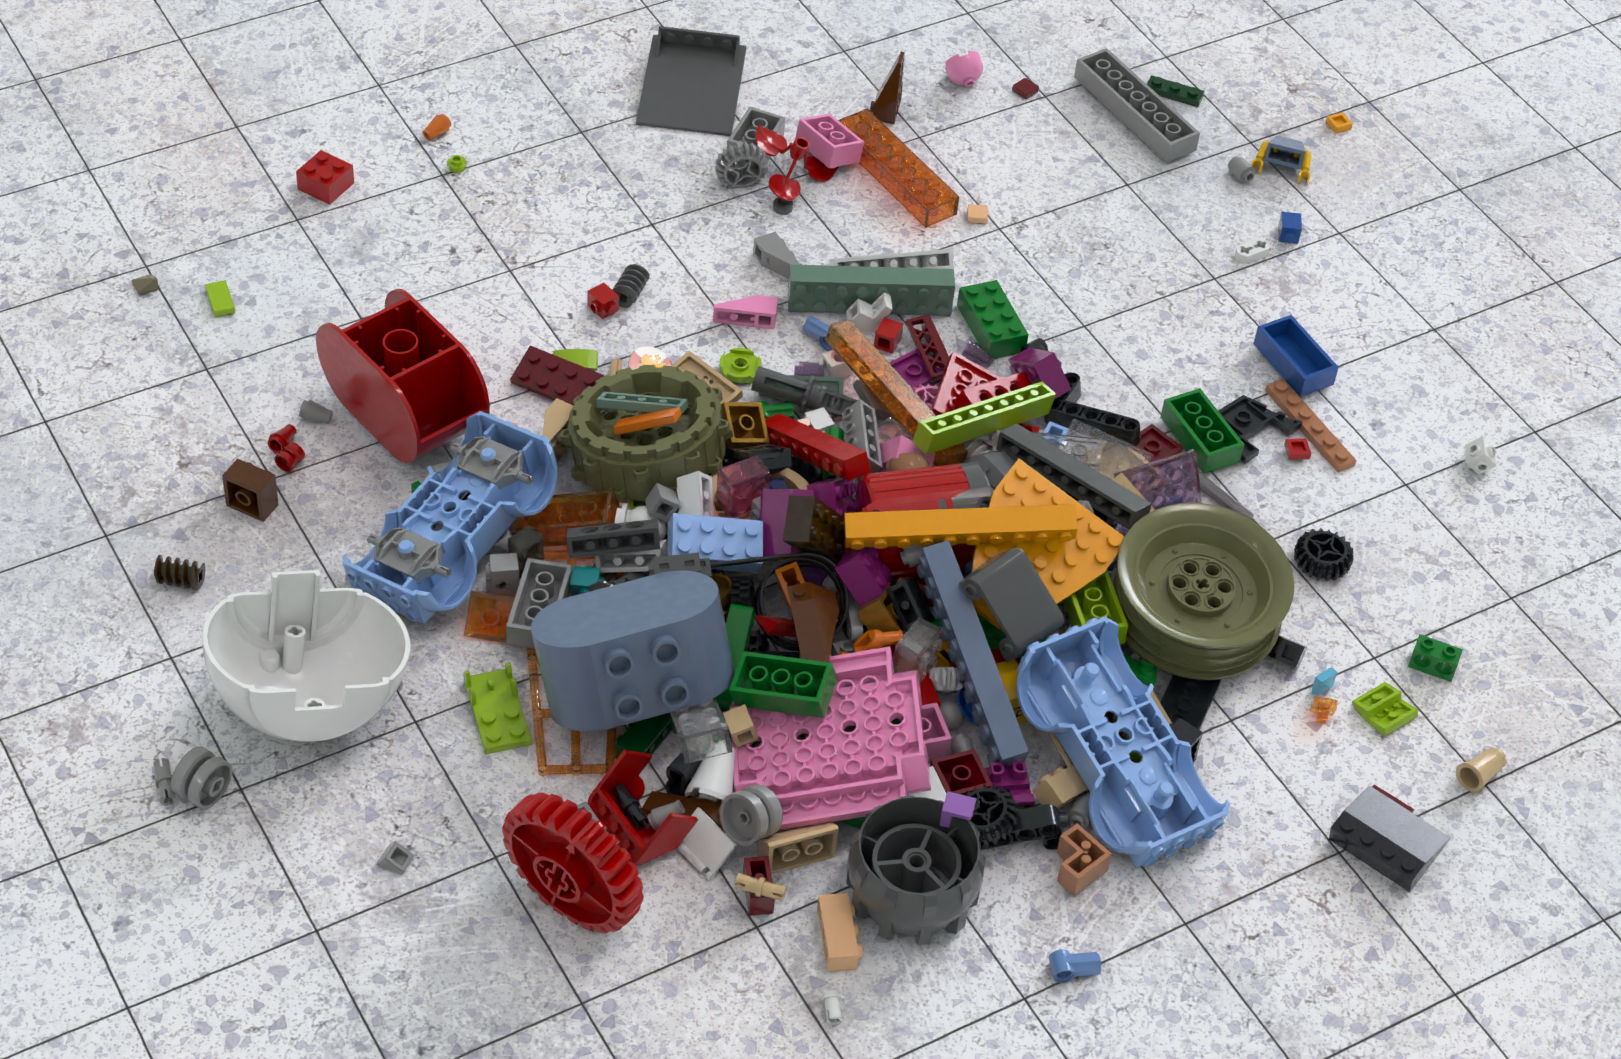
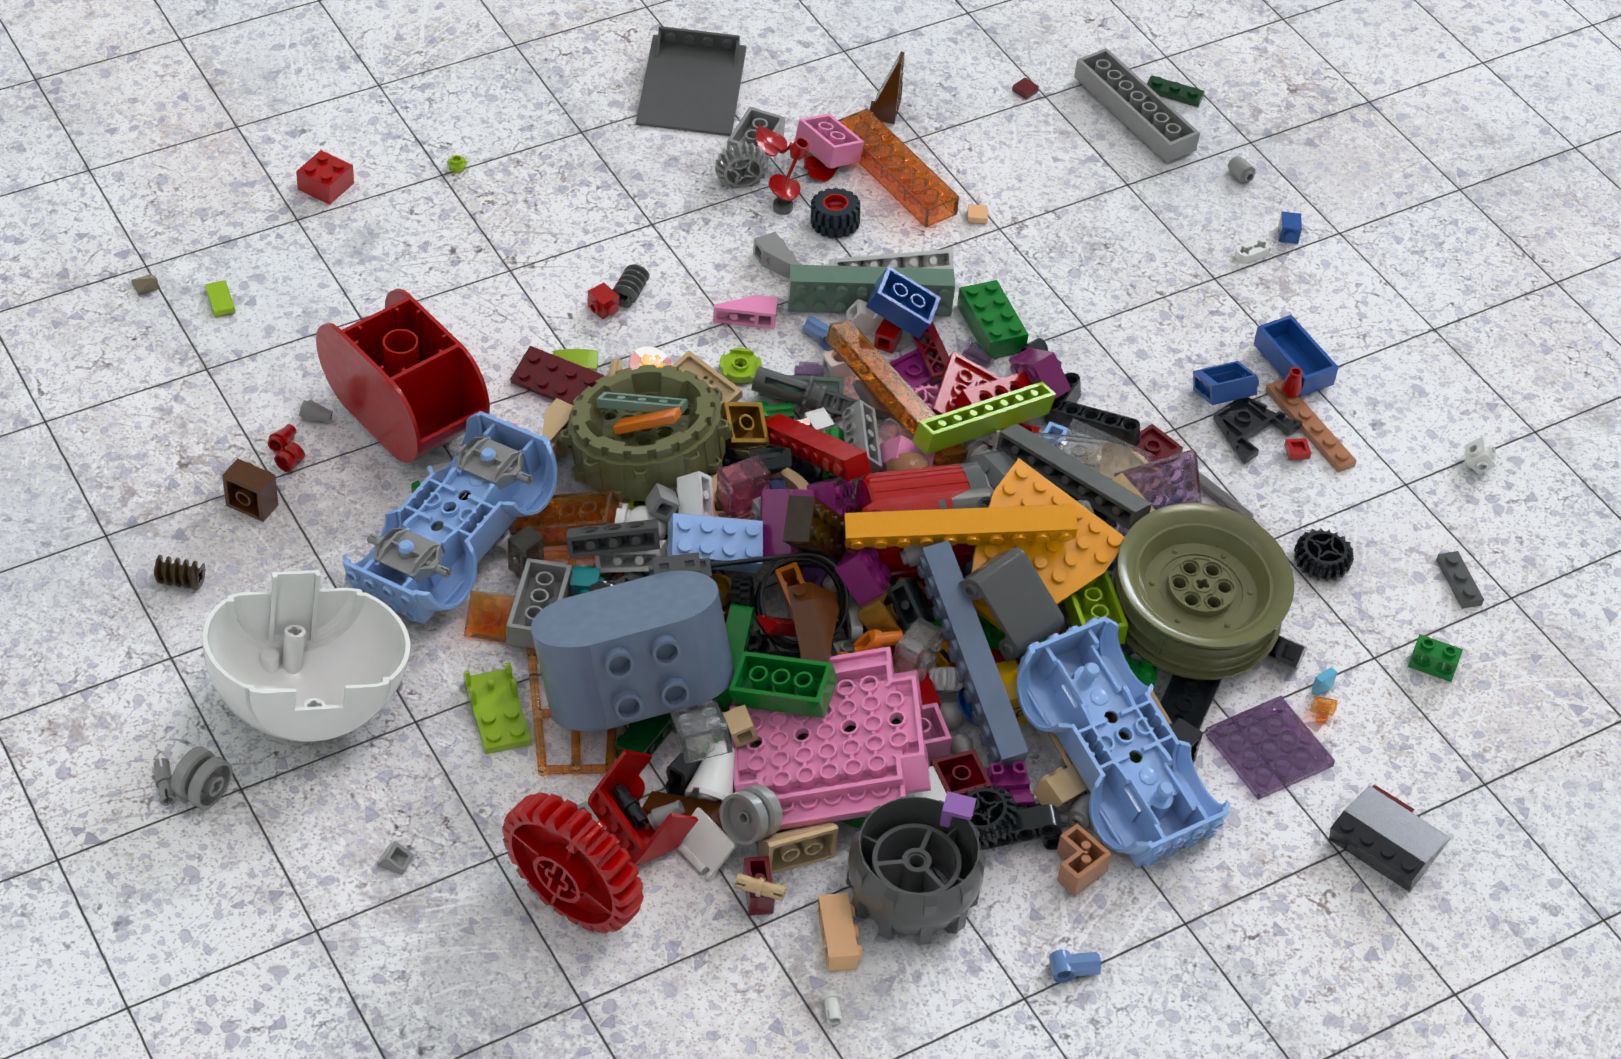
(438, 126): orange cone -> none
(502, 573): light grey brick -> none
(835, 212): none -> black wheel
(903, 302): none -> blue brick
(964, 69): bright pink cylinder -> none
(1202, 428): green brick -> none
(1225, 382): none -> blue window
(1269, 747): none -> clear purple plate
(1286, 153): sand blue torso -> none
(1293, 383): none -> red cone
(1339, 122): light orange tile -> none
(1384, 708): lime slope -> none
(1460, 579): none -> dark grey plate
(1480, 769): tan plant -> none

